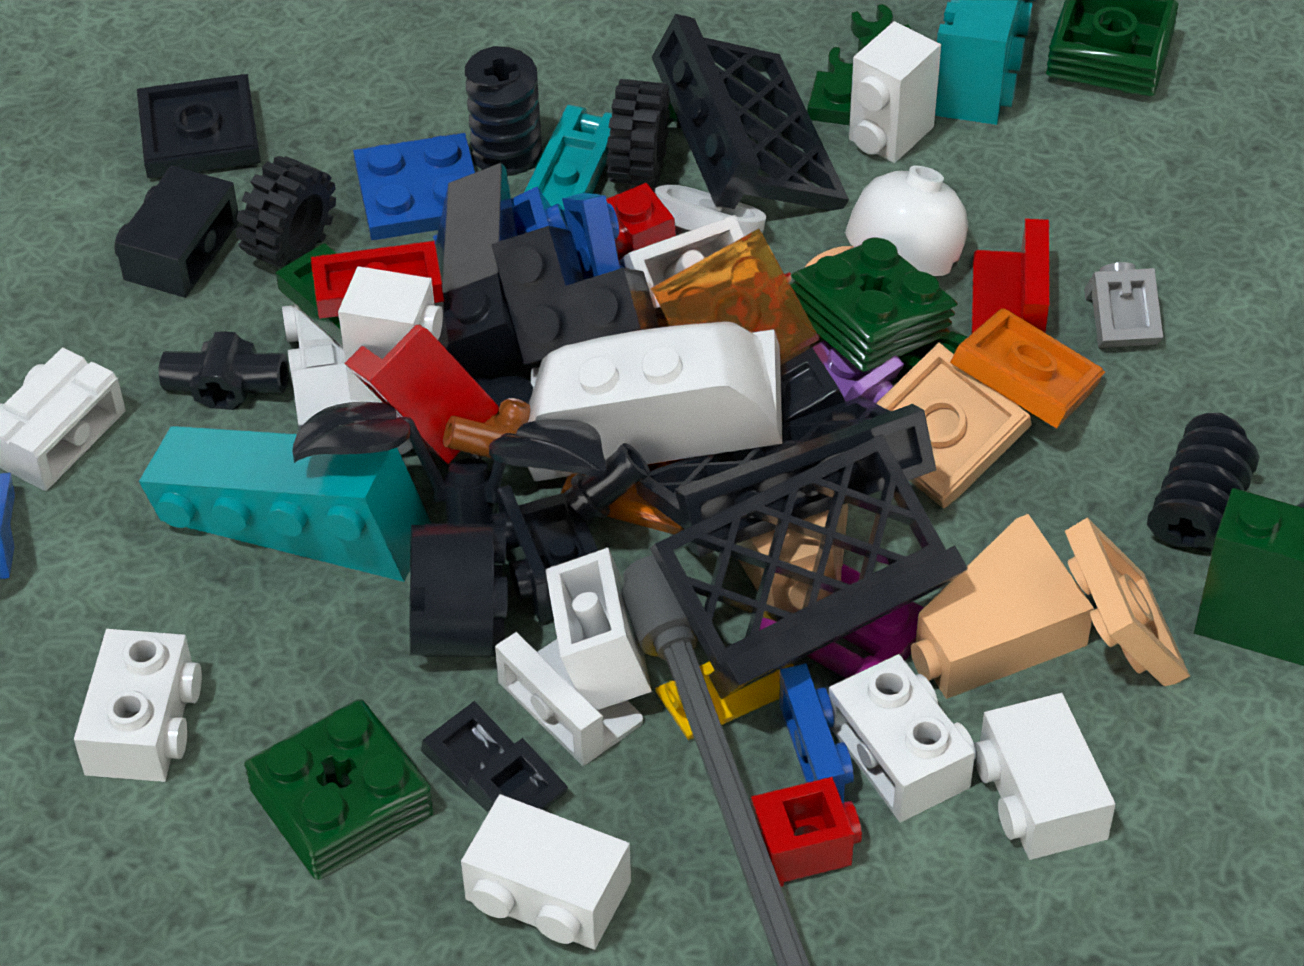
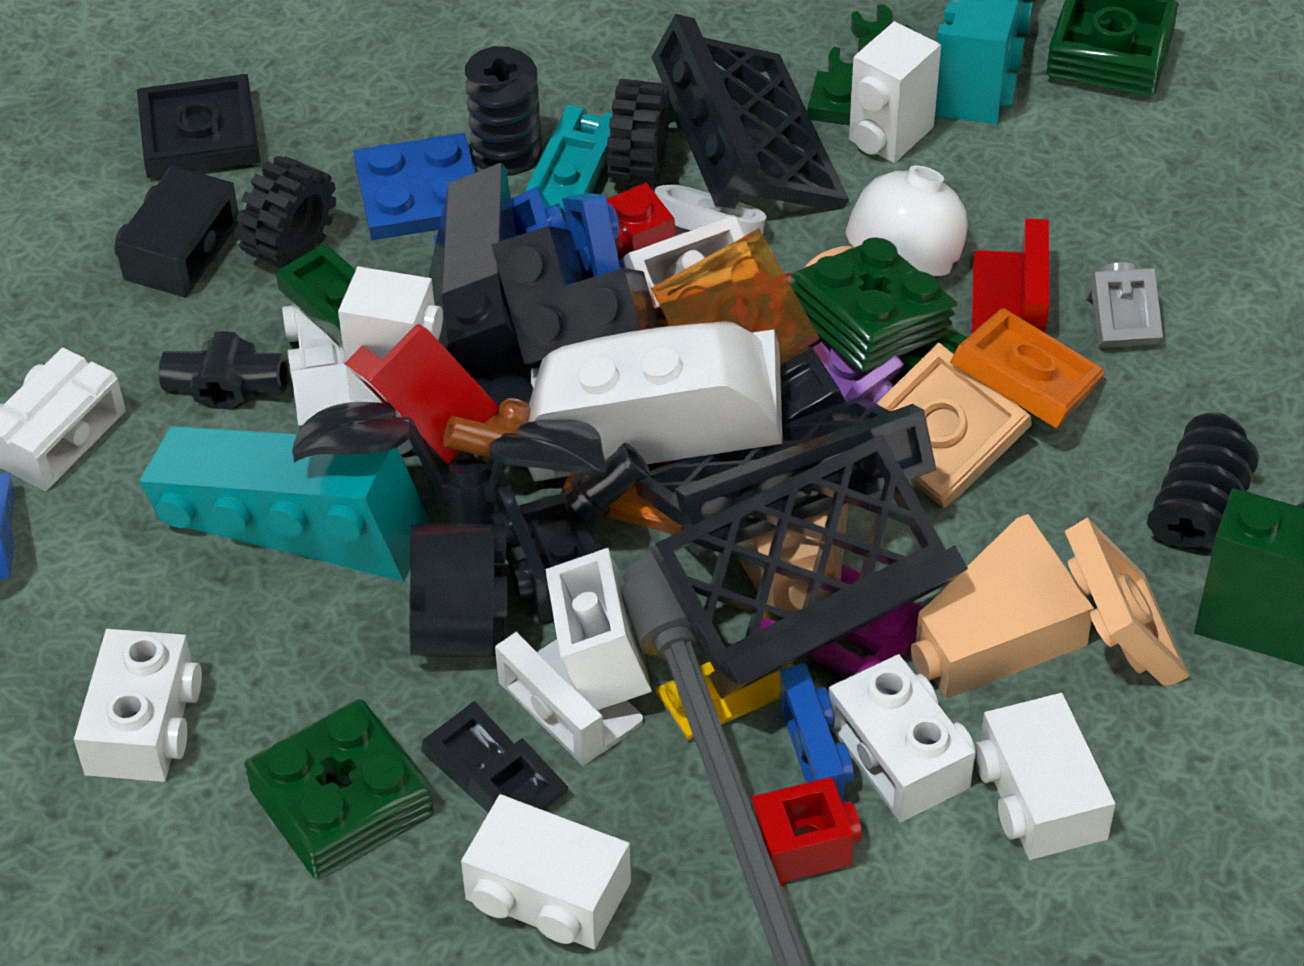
(335, 271): red plate -> none

